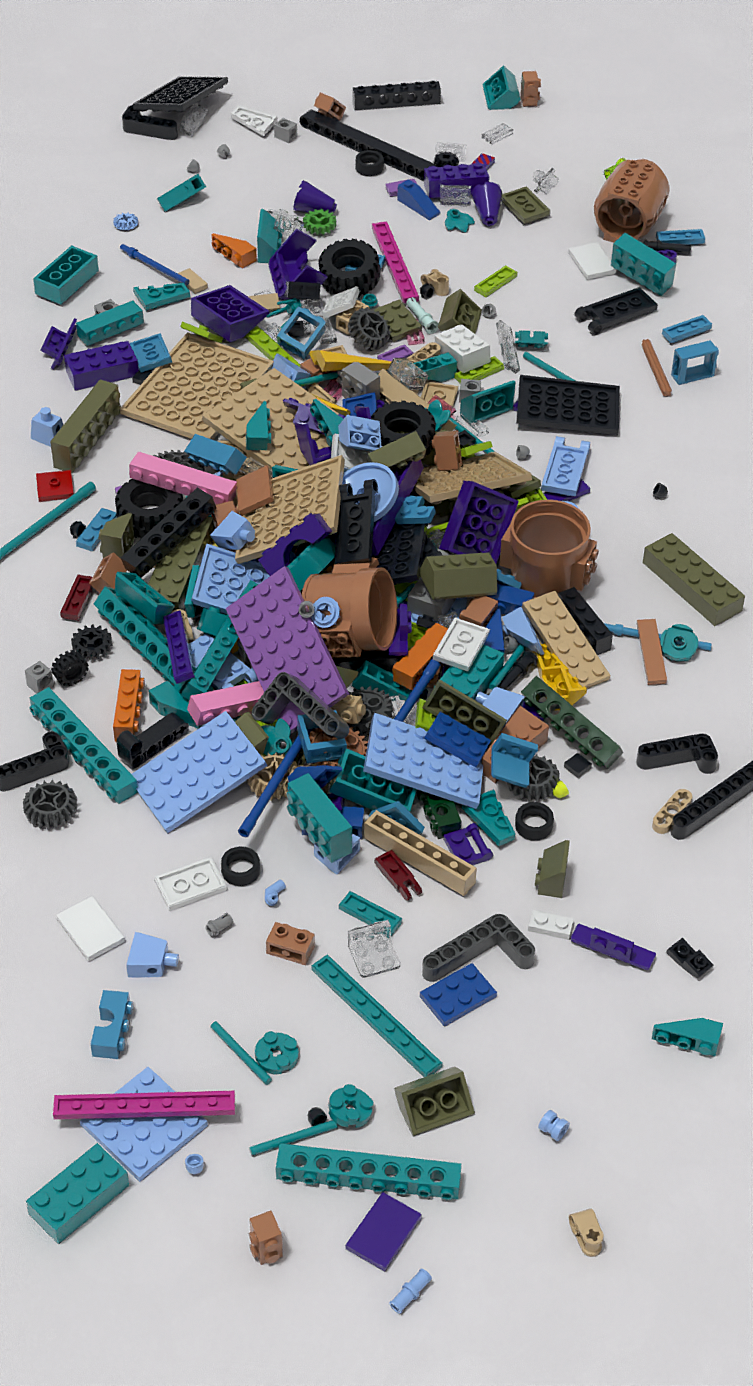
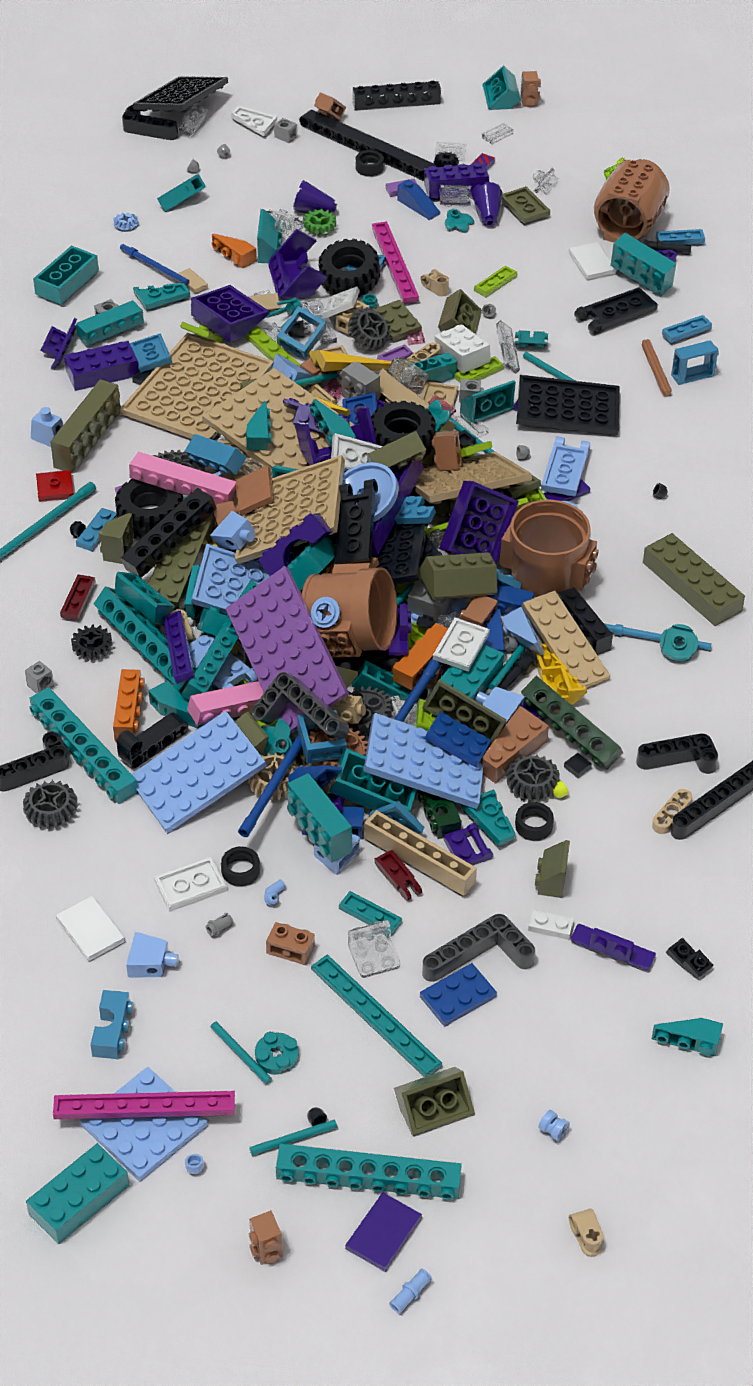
(71, 660): black tyre -> none
(106, 572): nougat brick -> none
(302, 609): light grey hinge -> none
(303, 290): black hinge -> none
(350, 1096): teal plate -> none
(360, 433): light blue slope -> none
(425, 319): light aqua pin -> none
(427, 290): black plate -> none
(511, 759): dark azure bracket -> none
(651, 651): nougat tile -> none

